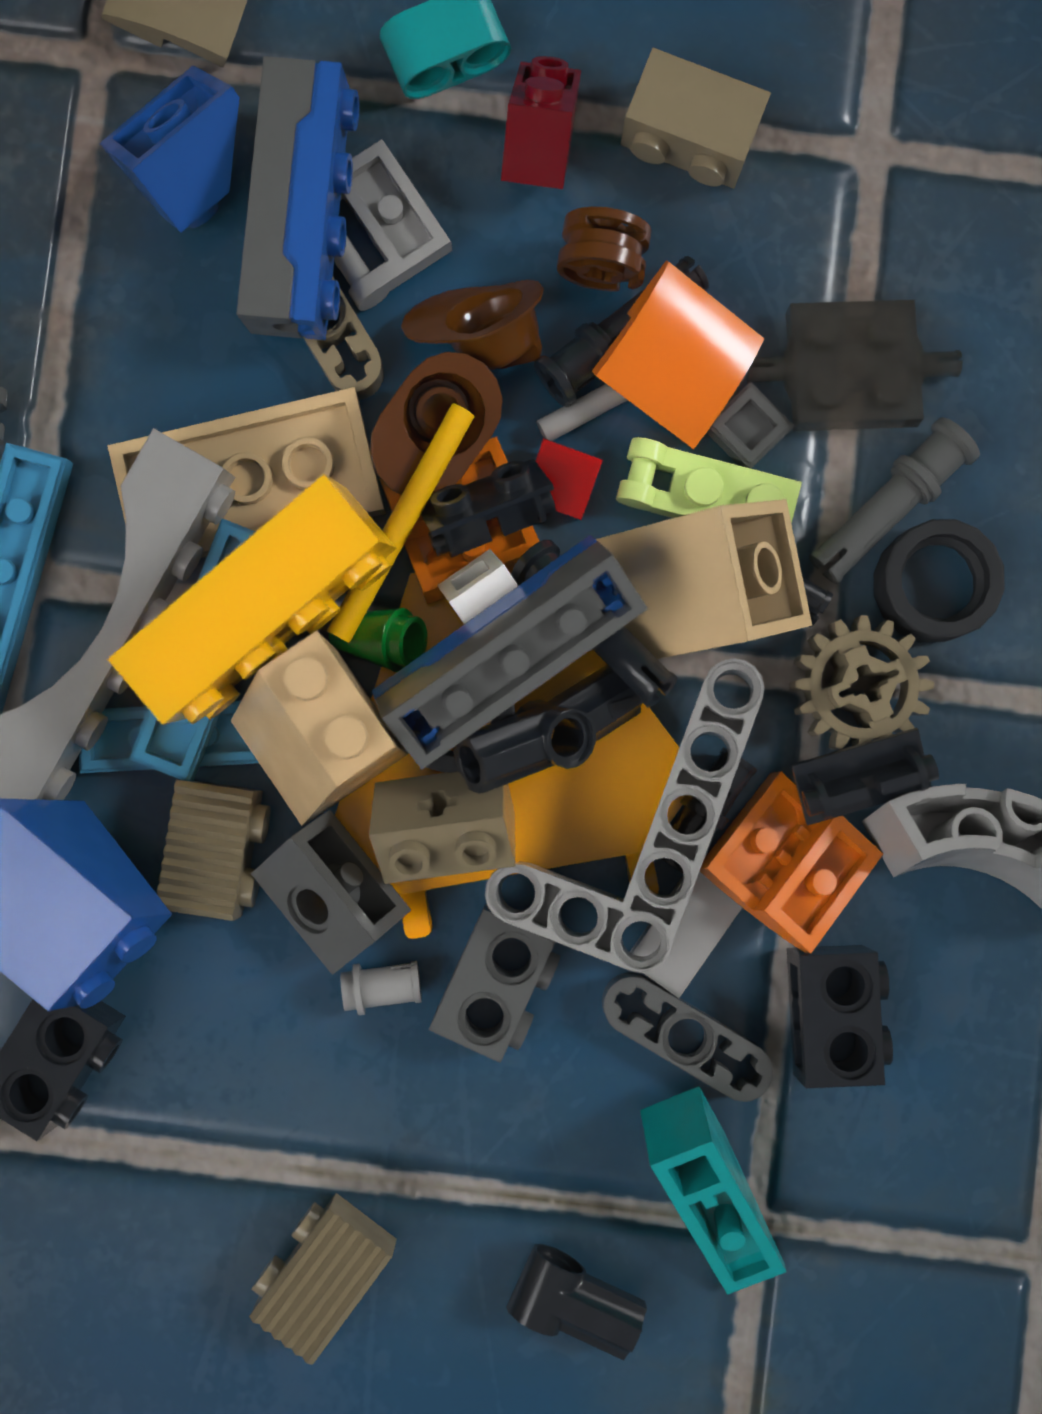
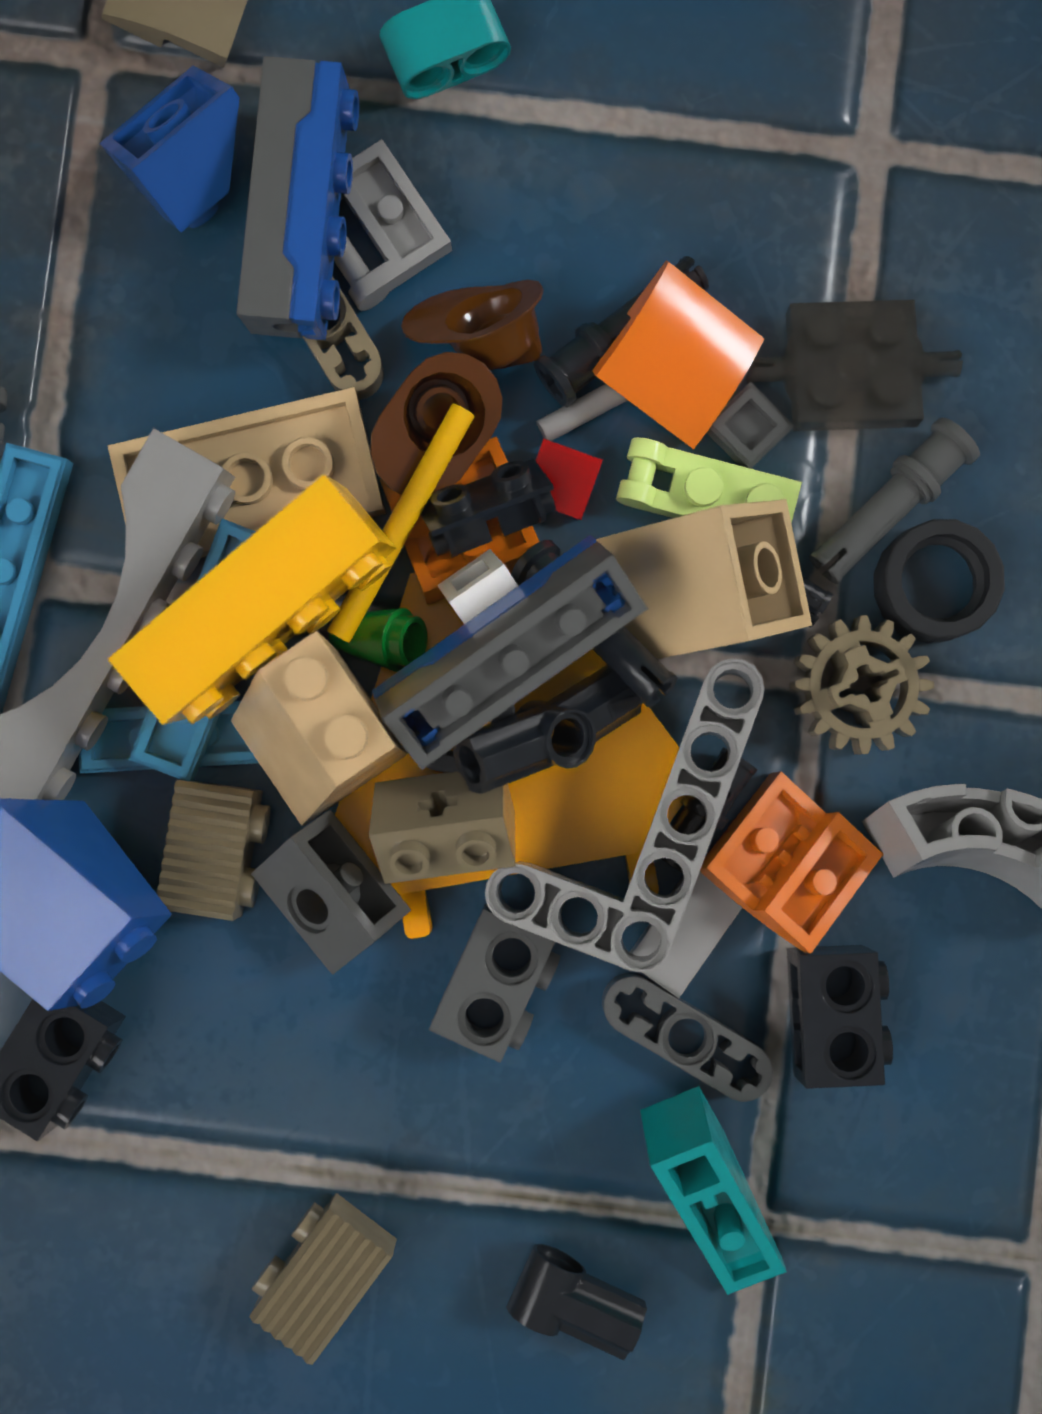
(380, 986): light grey pin -> none
(540, 123): dark red slope -> none
(603, 251): reddish brown wheel -> none
(693, 119): dark tan brick -> none
(863, 776): black hinge -> none

